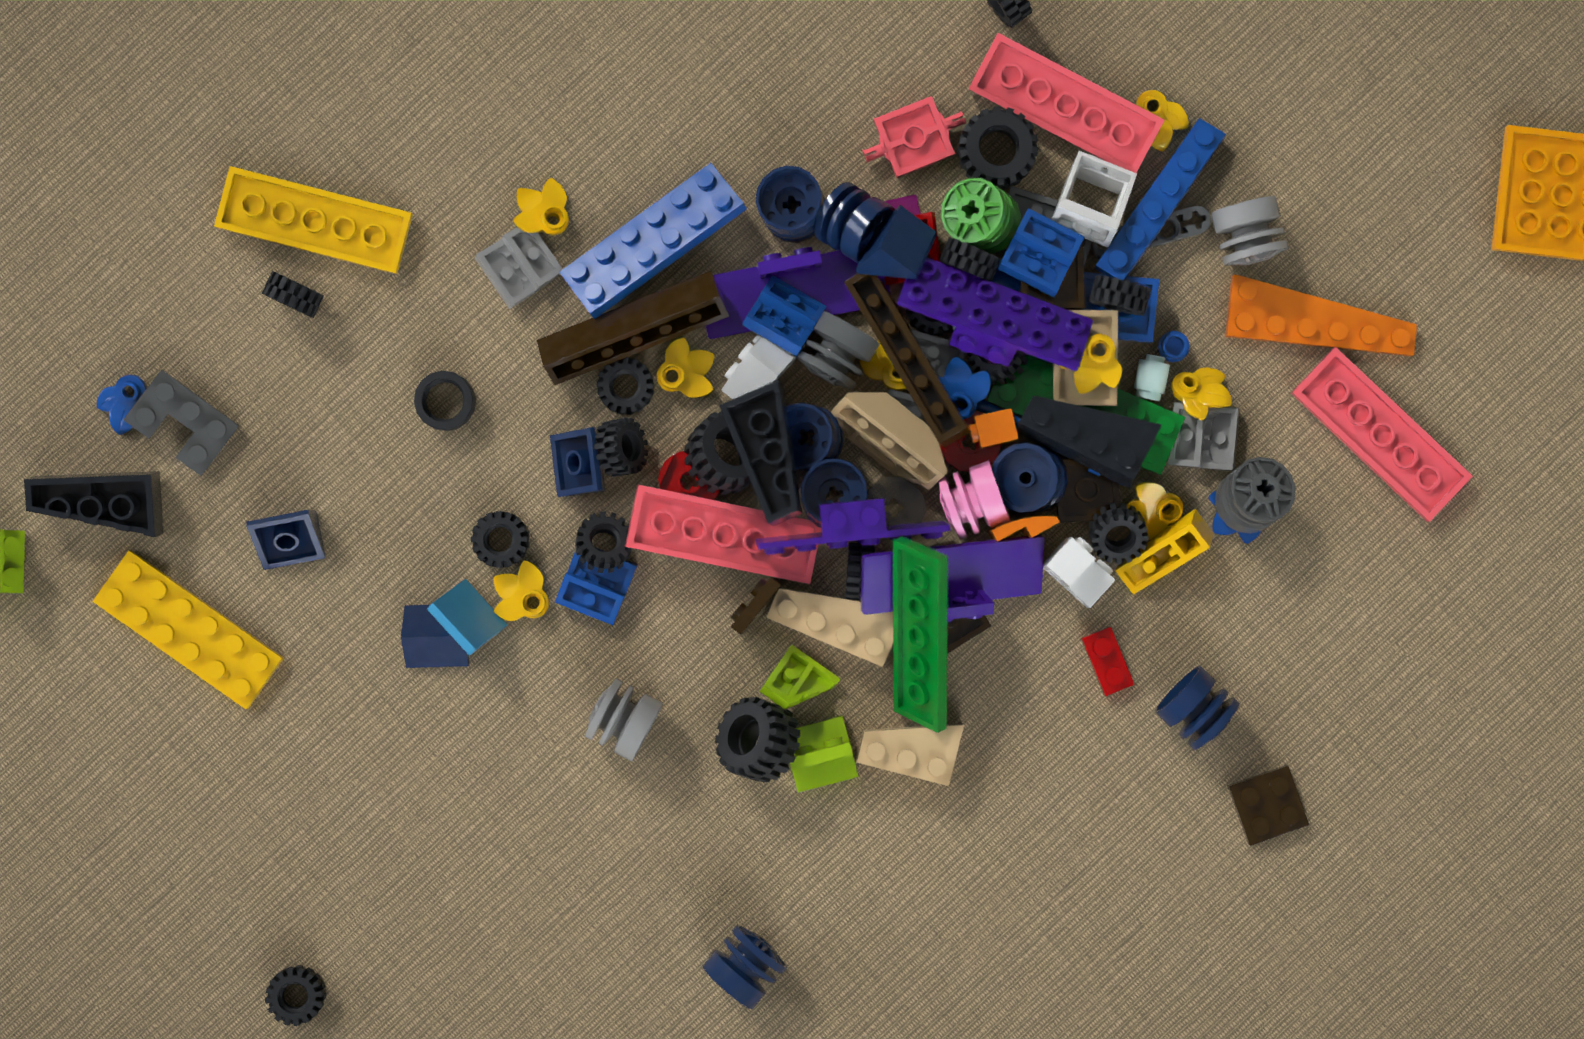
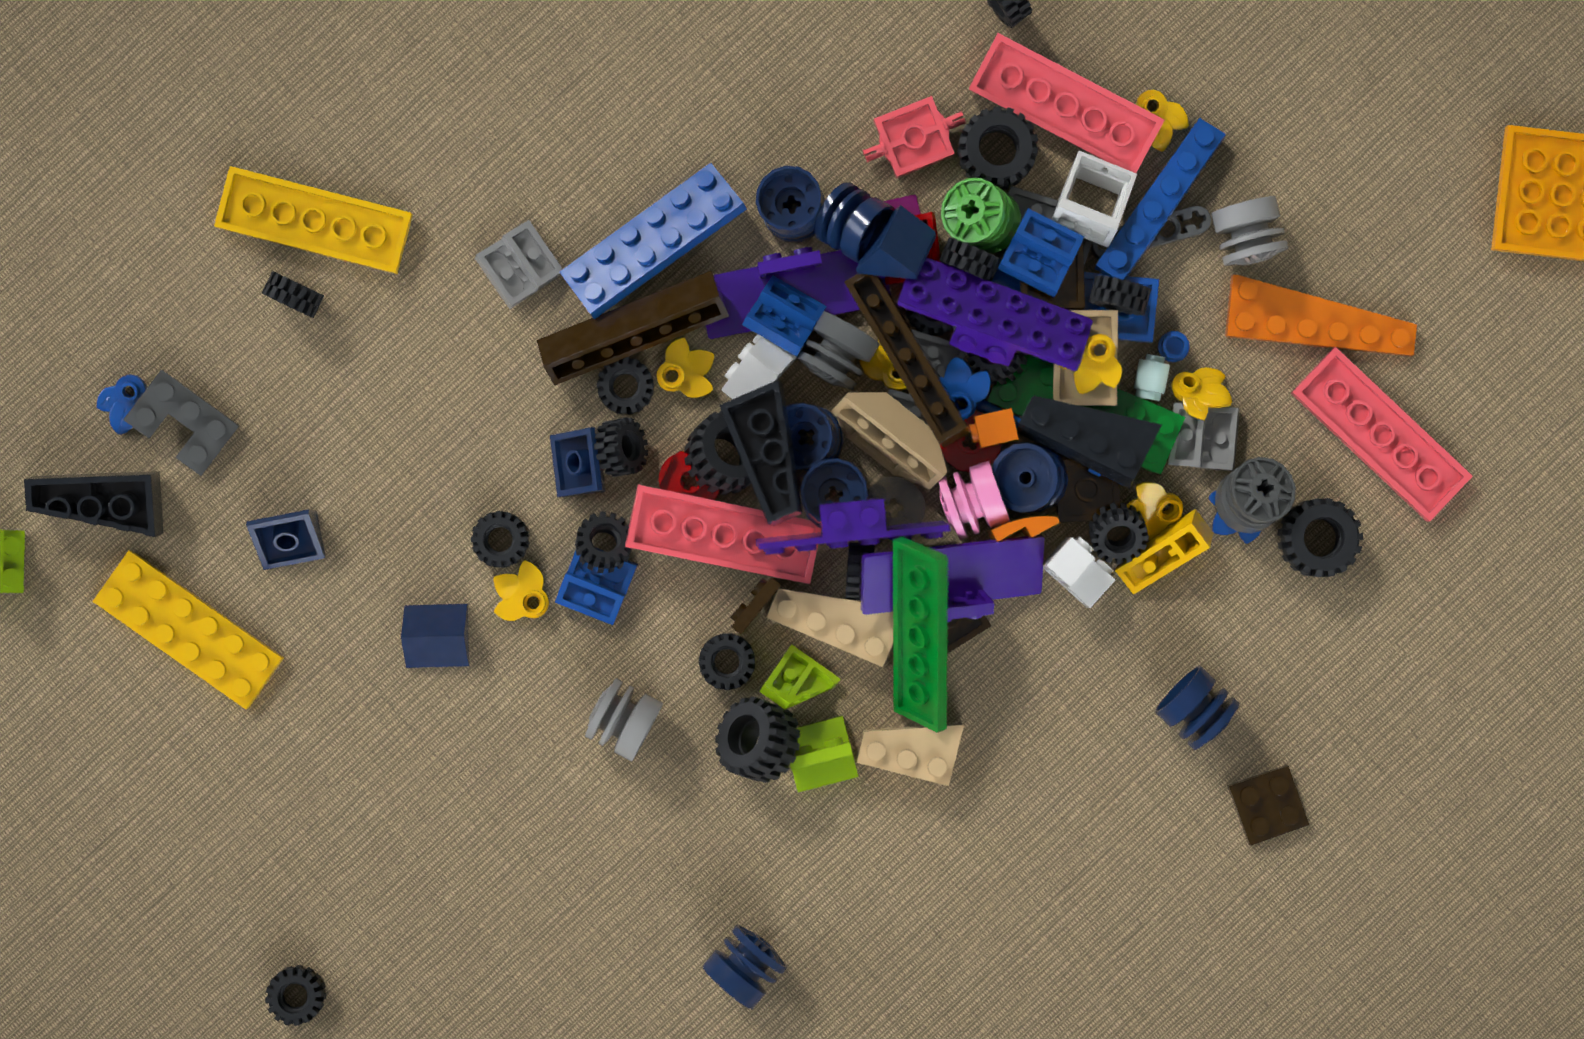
(429, 382): black tyre -> none
(467, 617): dark azure tile -> none
(539, 206): yellow plate -> none
(713, 675): none -> black tyre
(1107, 661): red plate -> none
(1346, 537): none -> black tyre

